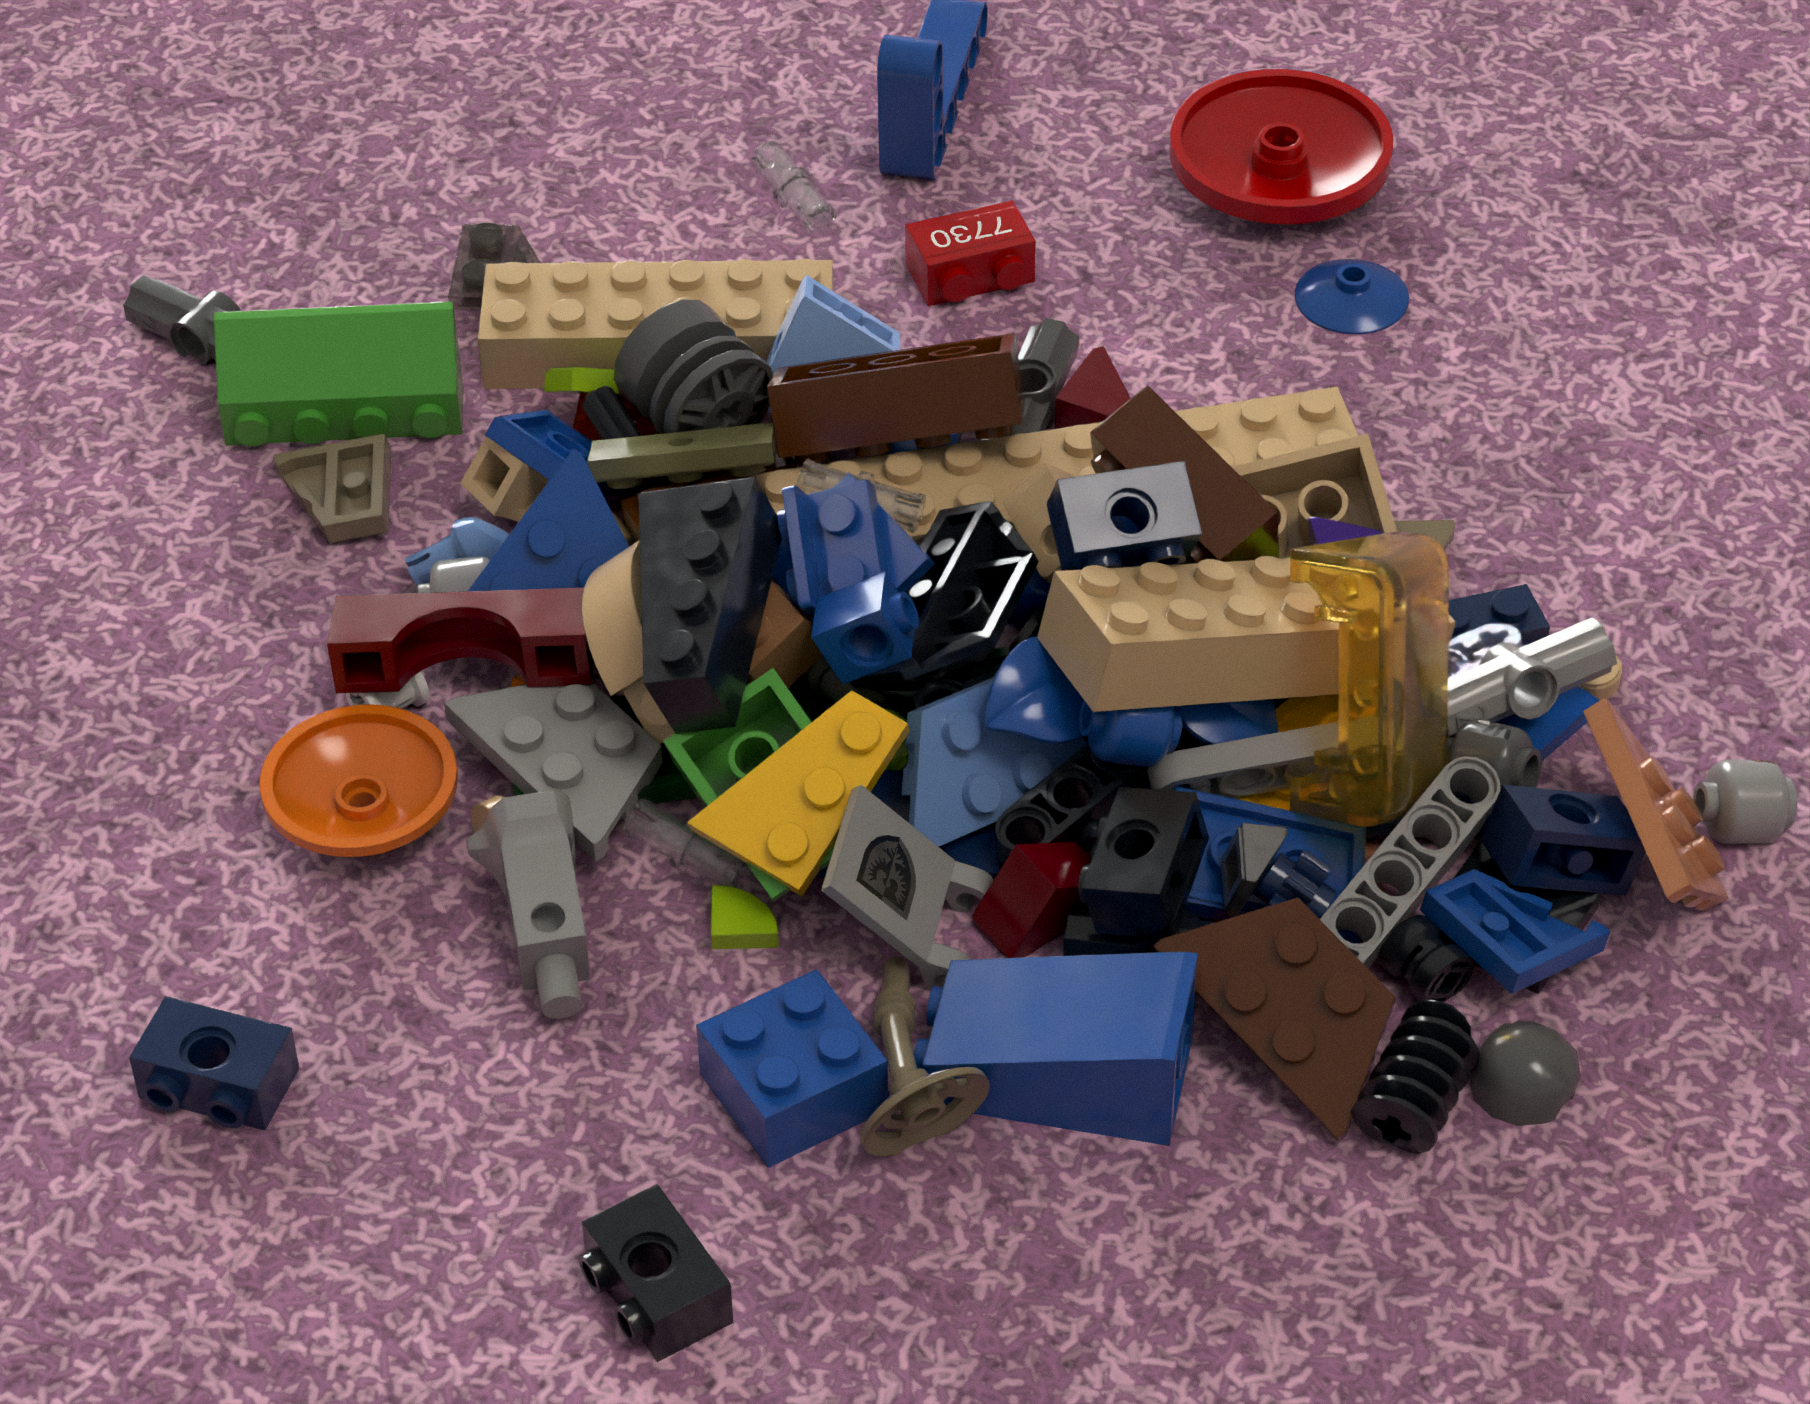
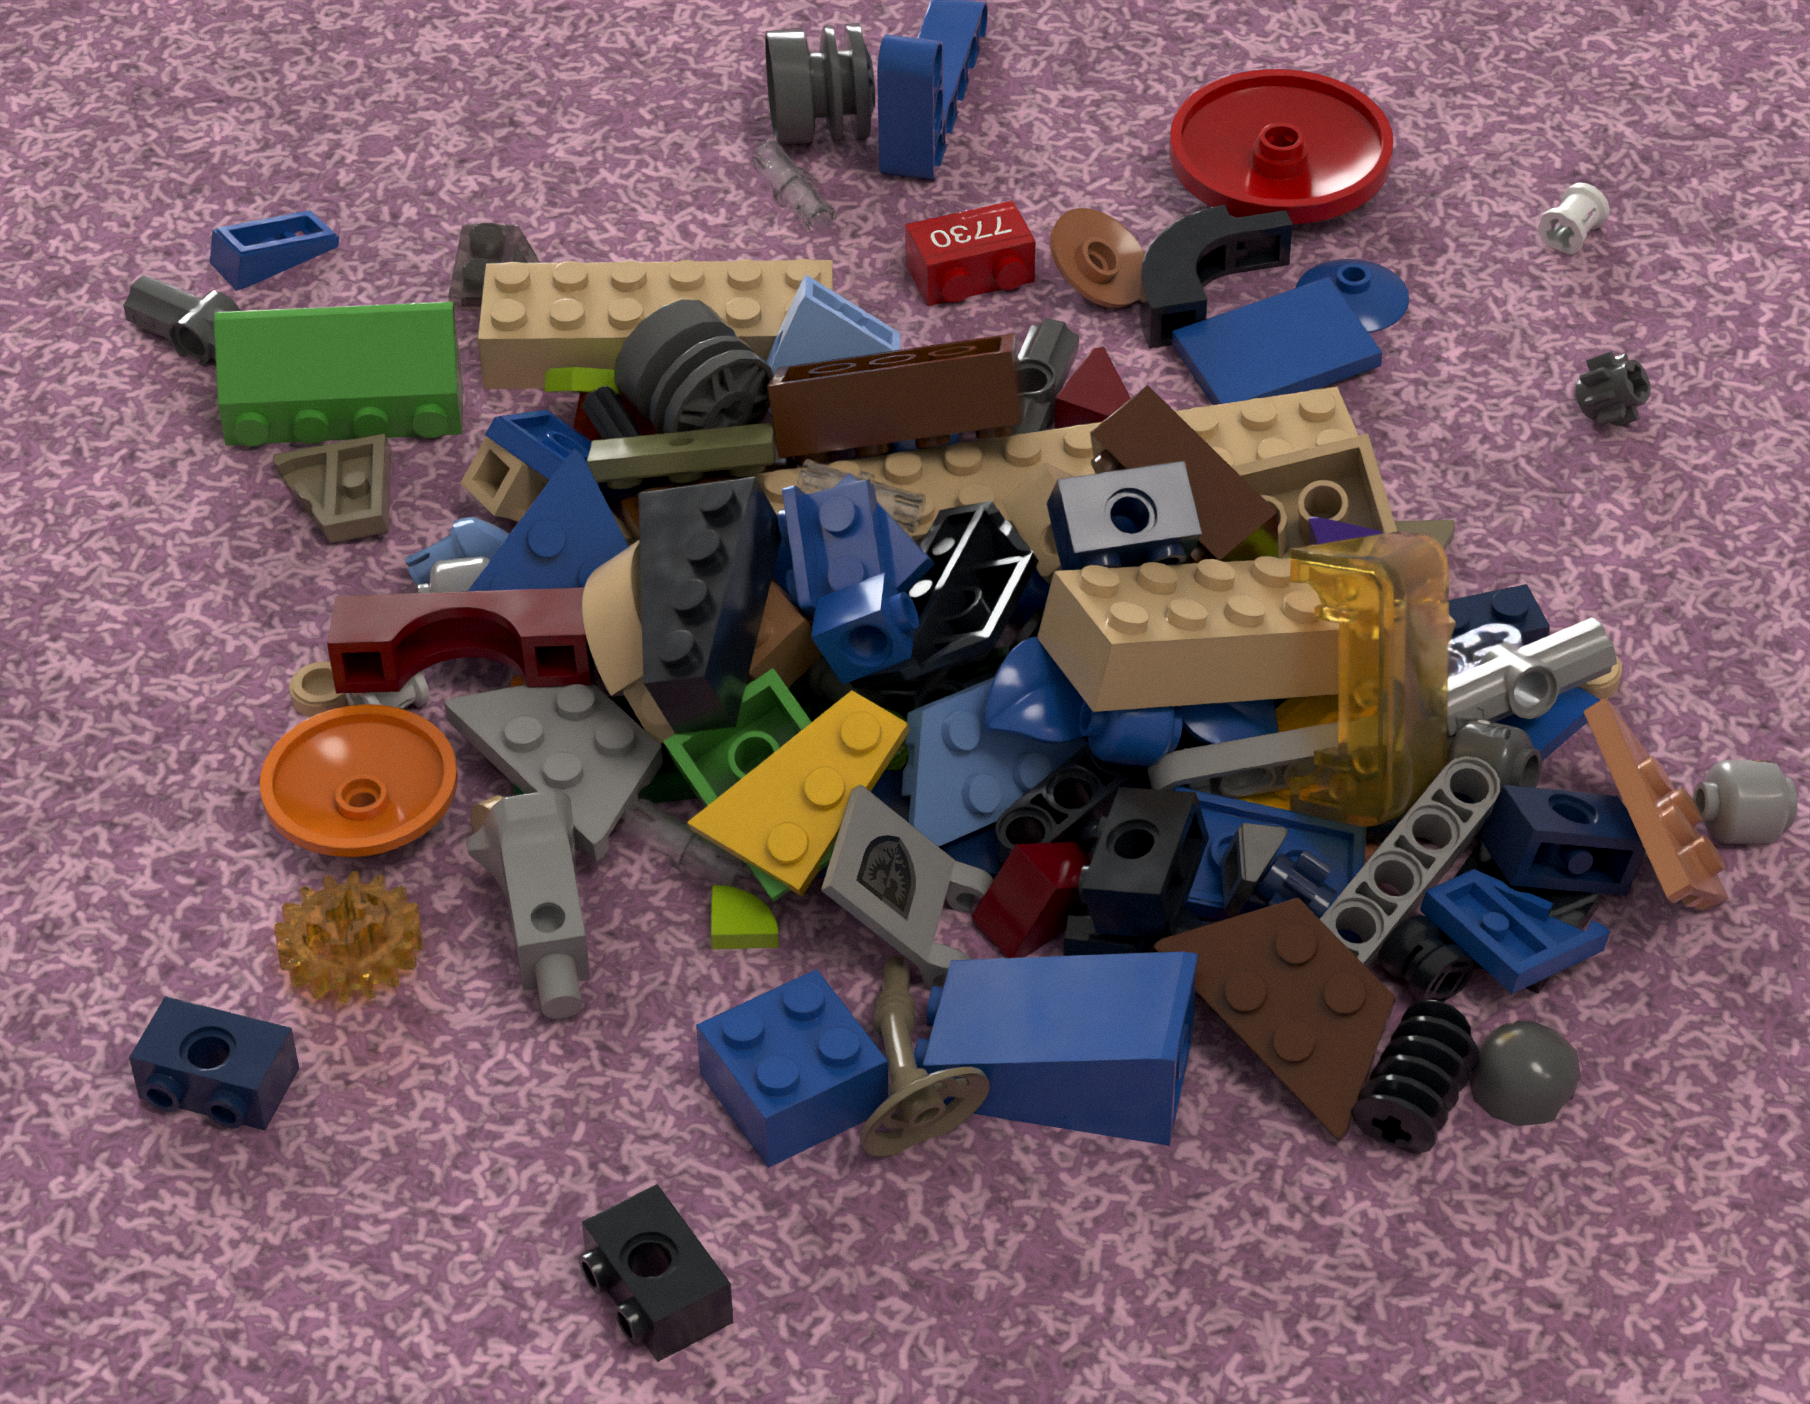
(268, 246): none -> blue slope
(314, 690): none -> tan tile
(348, 936): none -> clear yellow gear
(818, 84): none -> dark grey wheel
(1098, 257): none -> nougat dish
(1195, 254): none -> black arch
(1278, 345): none -> blue tile
(1573, 218): none -> white bush
(1612, 389): none -> dark grey gear

